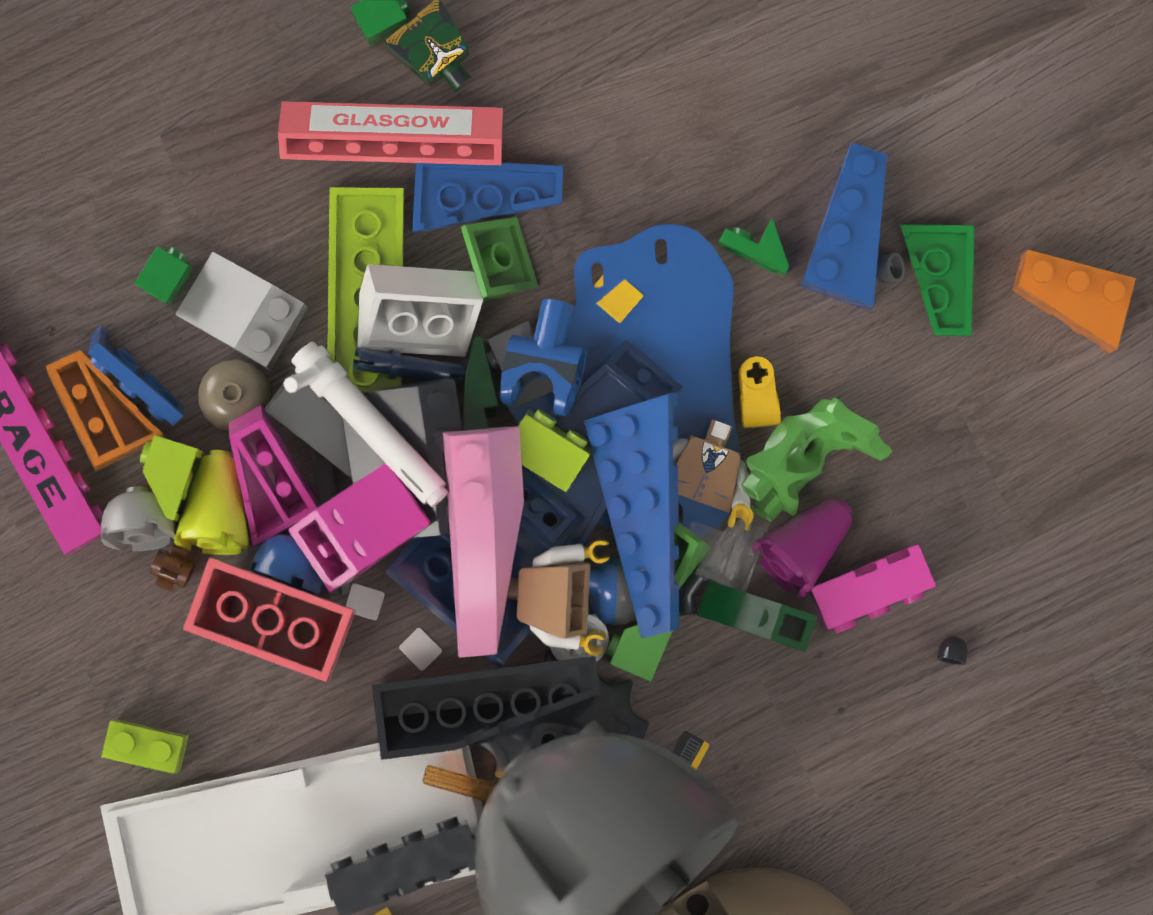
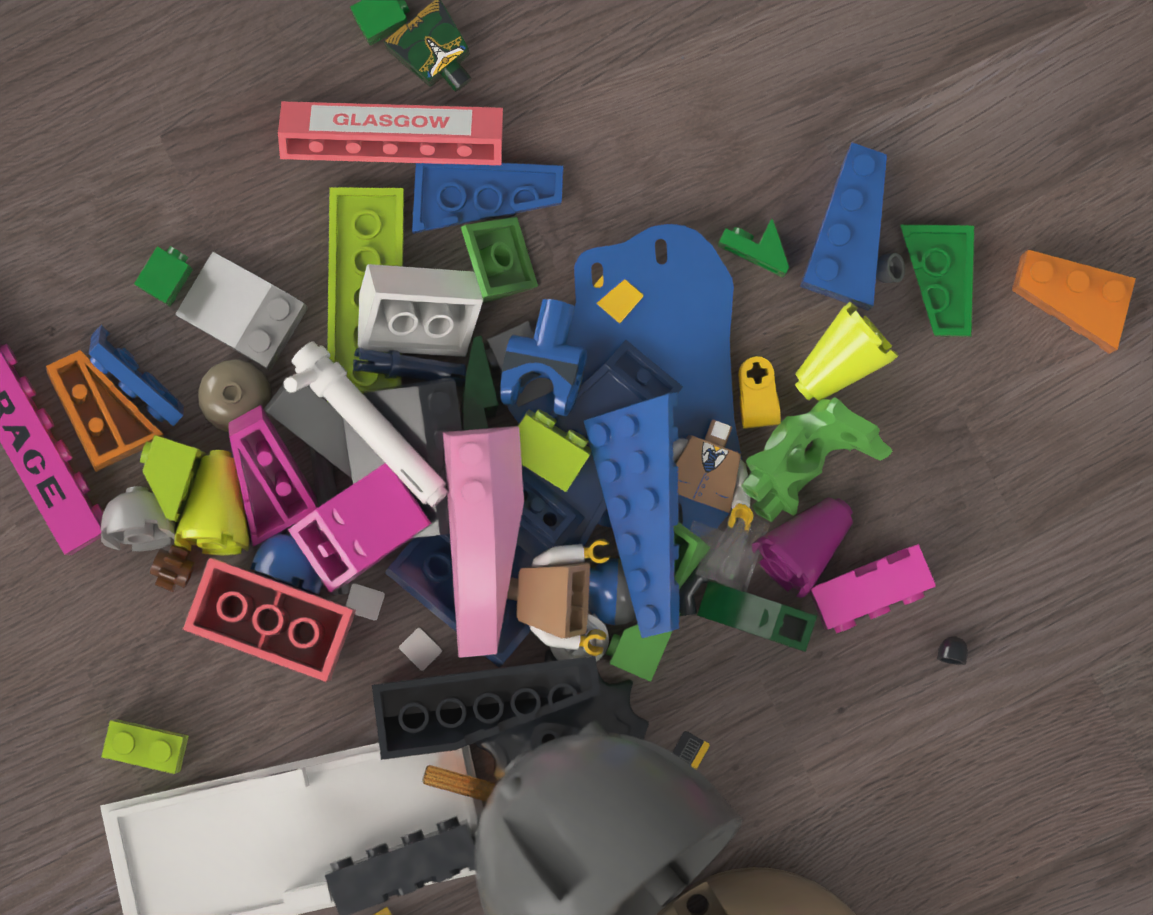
(843, 355): none -> neon yellow cone

